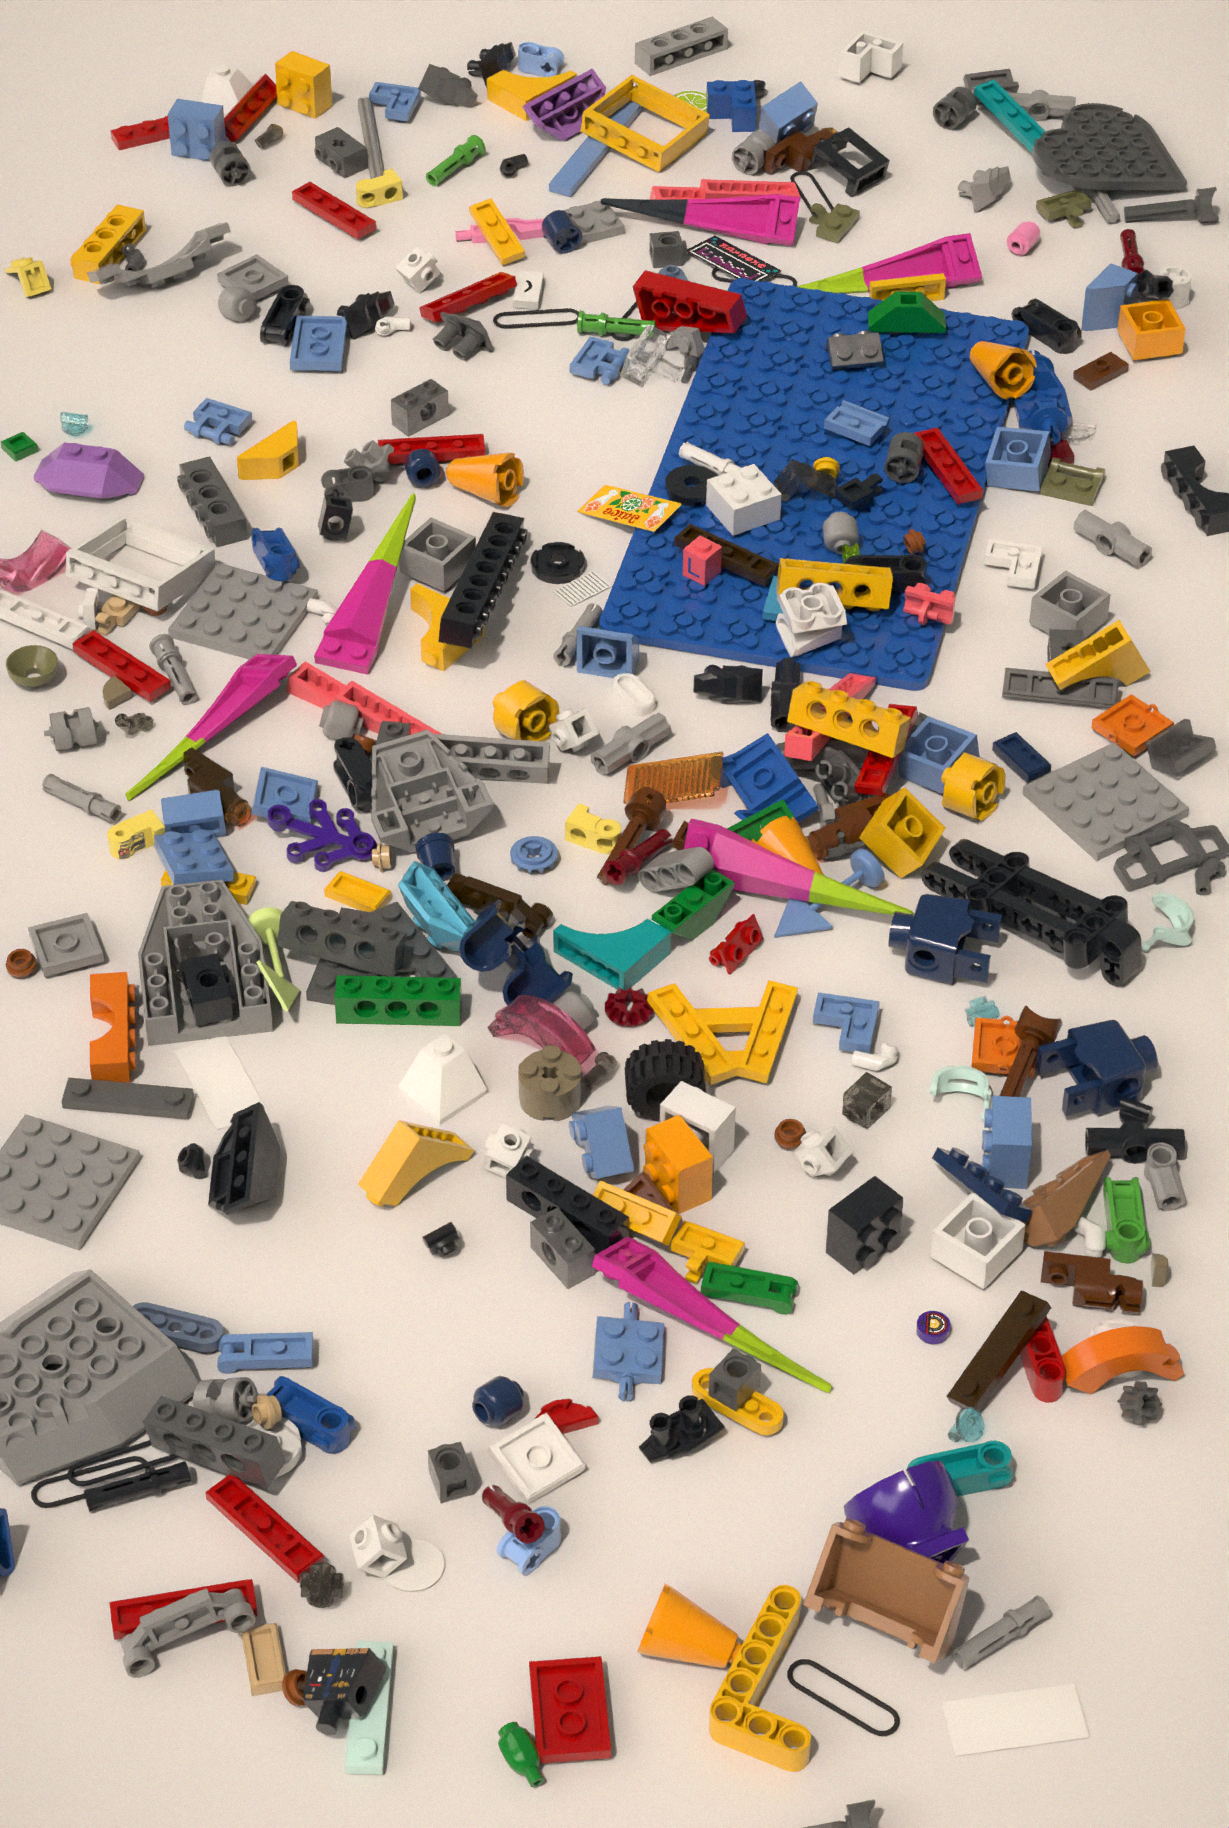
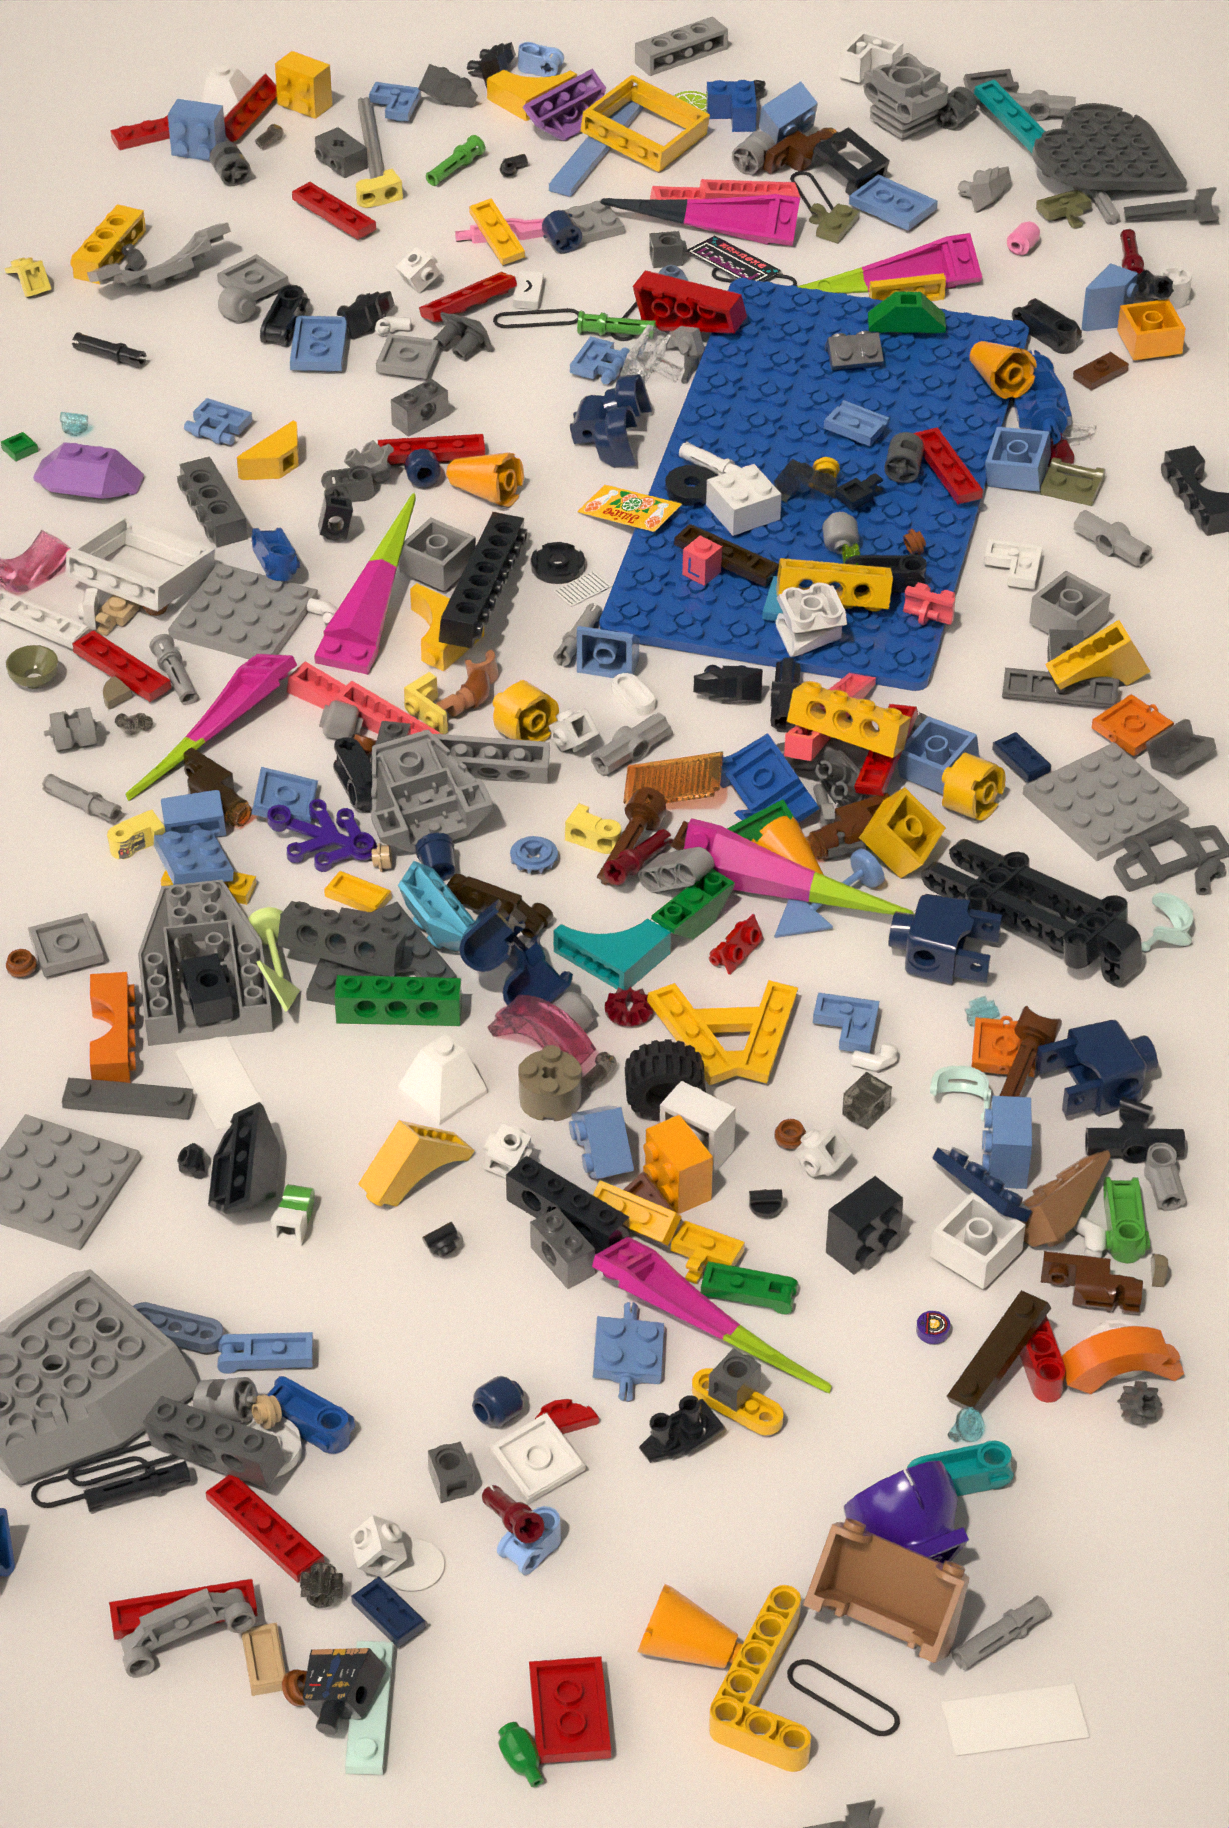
(118, 352): none -> black pin
(294, 1213): none -> leg
(388, 1611): none -> dark blue plate
(407, 356): none -> light grey plate
(419, 702): none -> light yellow bracket
(475, 689): none -> nougat piece
(607, 417): none -> dark blue piece
(765, 1202): none -> black plate
(893, 202): none -> medium blue plate
(905, 95): none -> light grey piece

